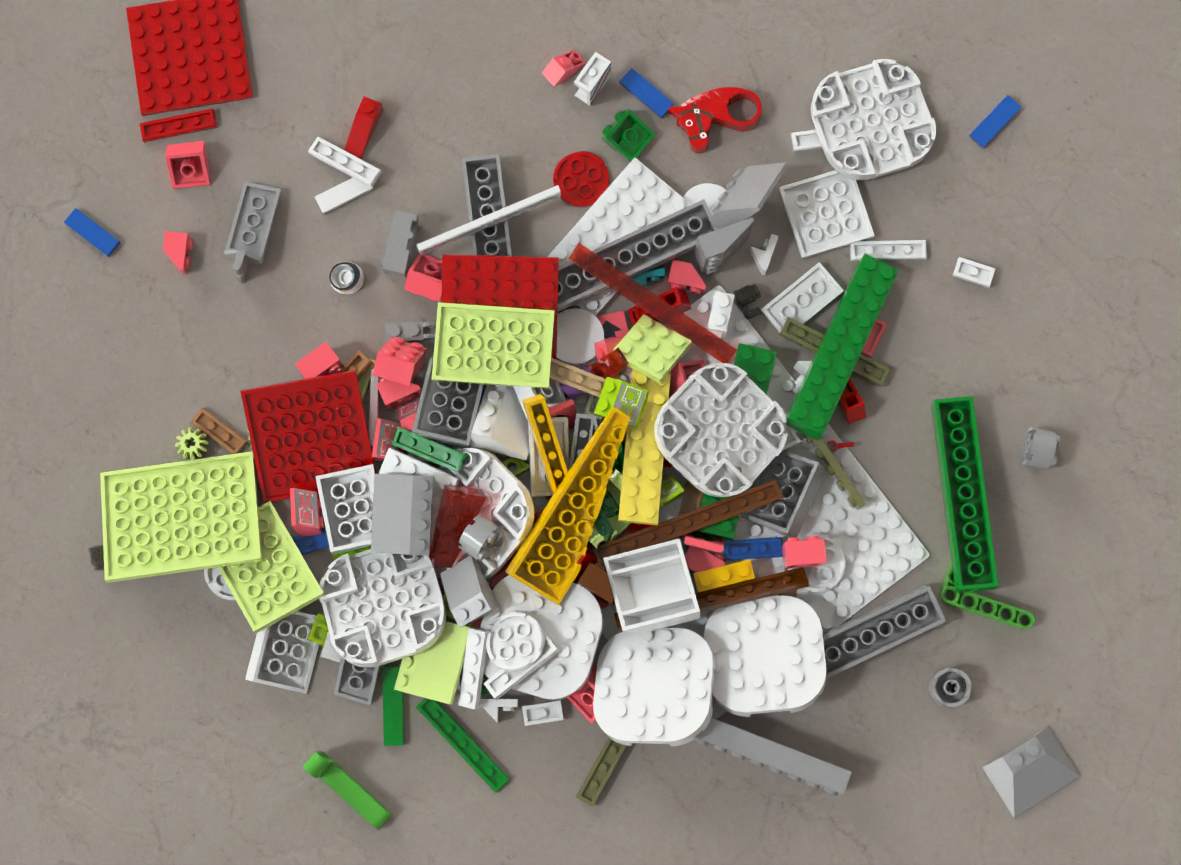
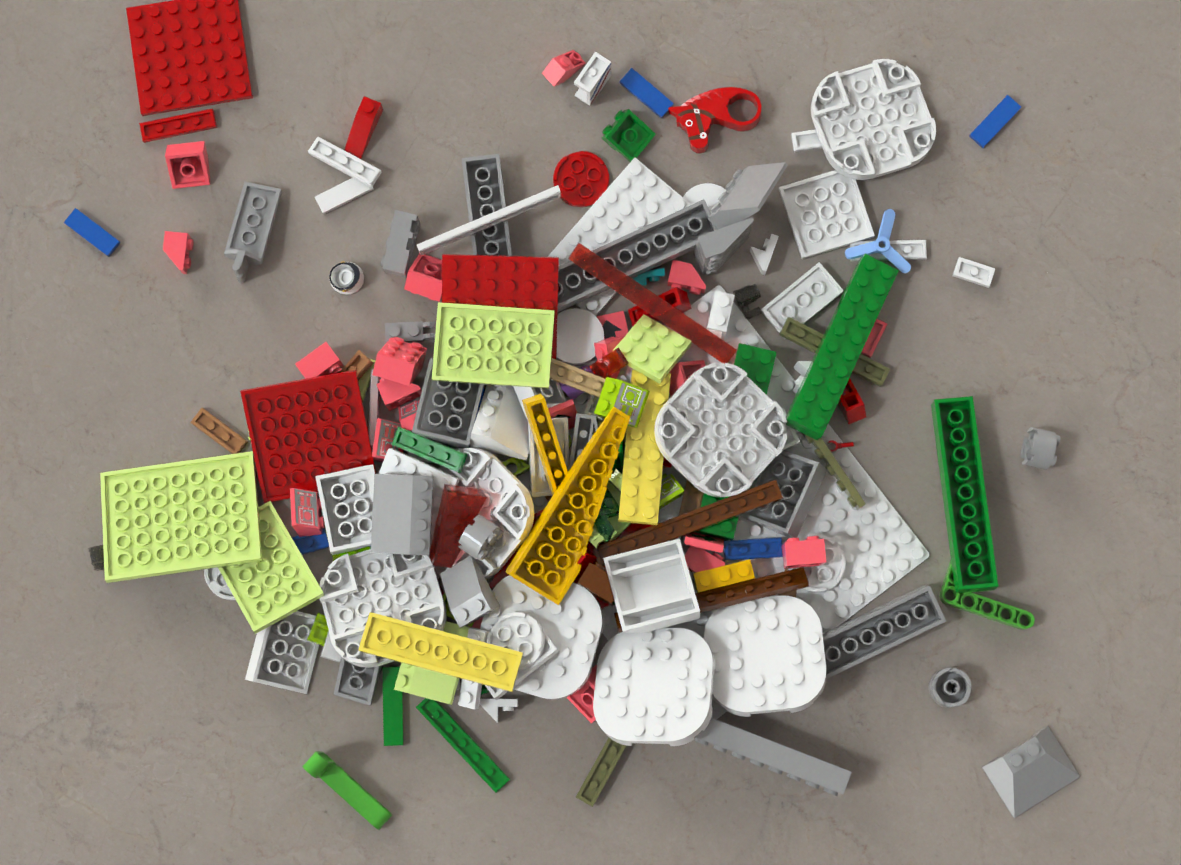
(191, 436): yellowish green gear -> none
(441, 652): none -> light yellow plate
(542, 713): white plate -> none
(883, 237): none -> light blue piece

